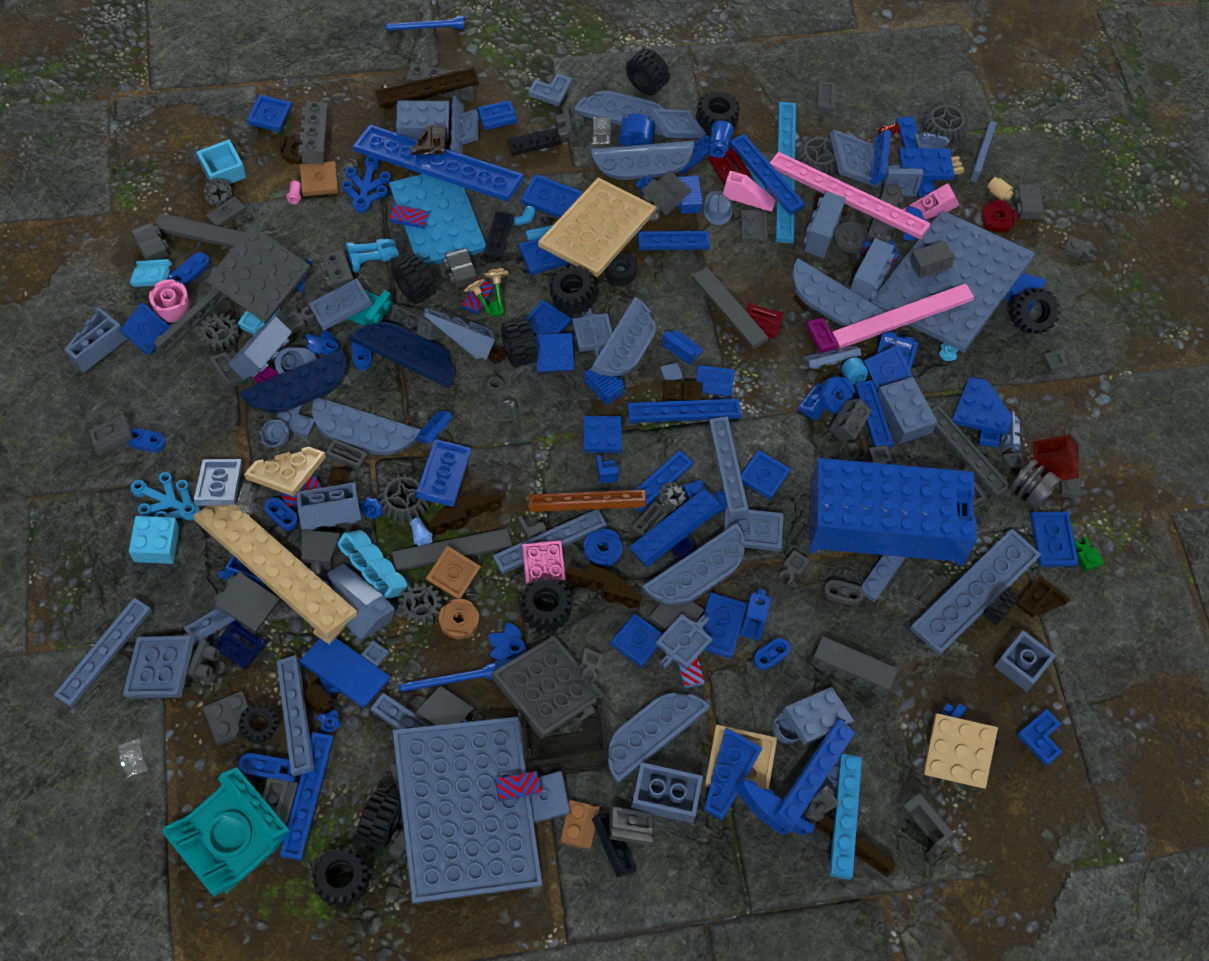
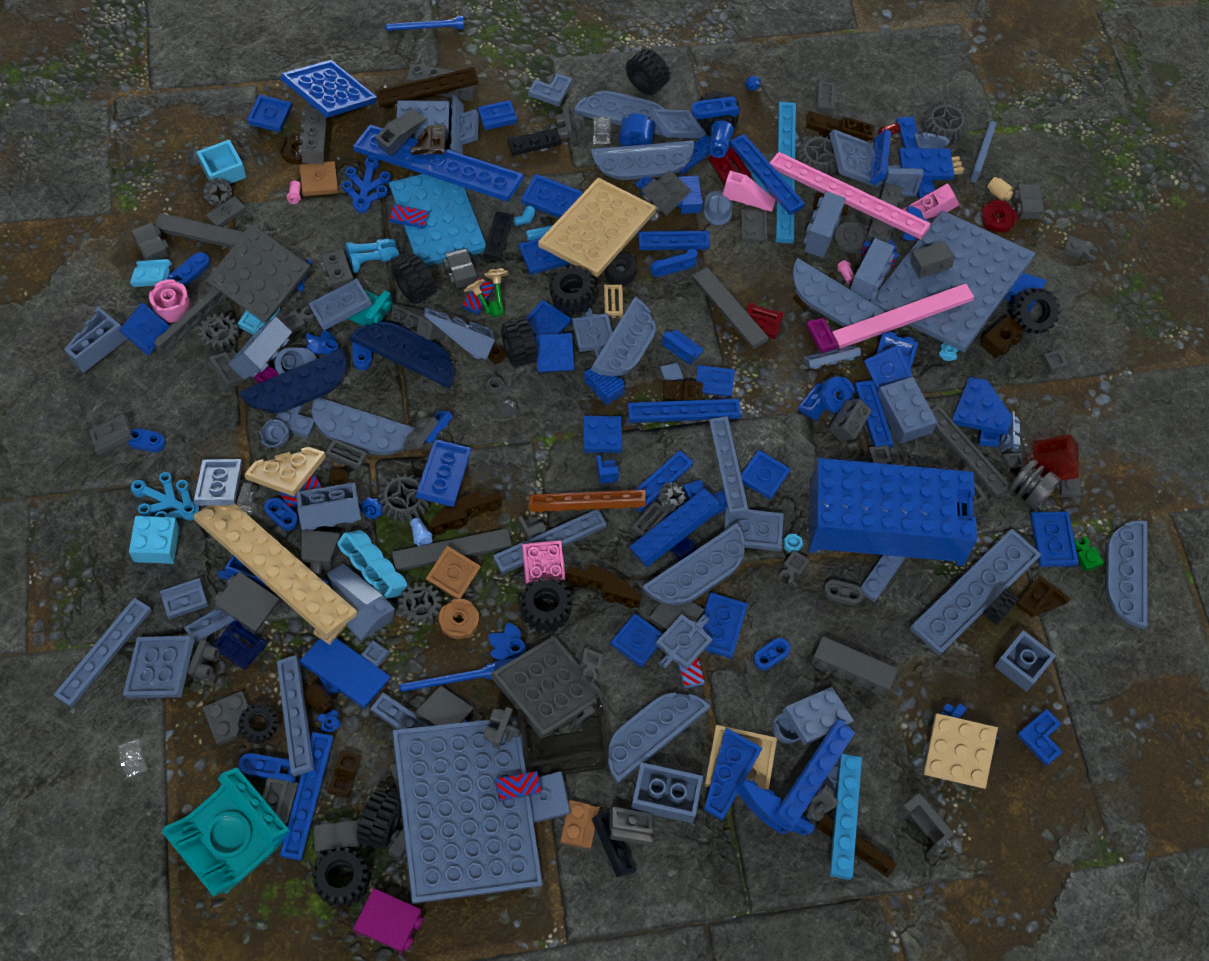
(184, 598): none -> sand blue plate
(328, 88): none -> blue plate
(332, 835): none -> dark grey brick
(345, 774): none -> dark brown slope
(389, 921): none -> magenta panel
(398, 131): none -> dark grey slope
(420, 433): none -> dark grey plate
(495, 736): none -> dark grey hips
(603, 558): blue plate -> none
(613, 313): none -> tan tile
(674, 264): none -> blue plate
(715, 108): none -> blue plate
(752, 83): none -> blue plate
(757, 610): blue torso -> none
(792, 542): none -> medium azure tile
(846, 125): none -> dark brown slope
(846, 271): none -> bright pink pin
(854, 370): dark azure head -> none
(994, 342): none -> dark brown brick
(1128, 573): none -> sand blue plate

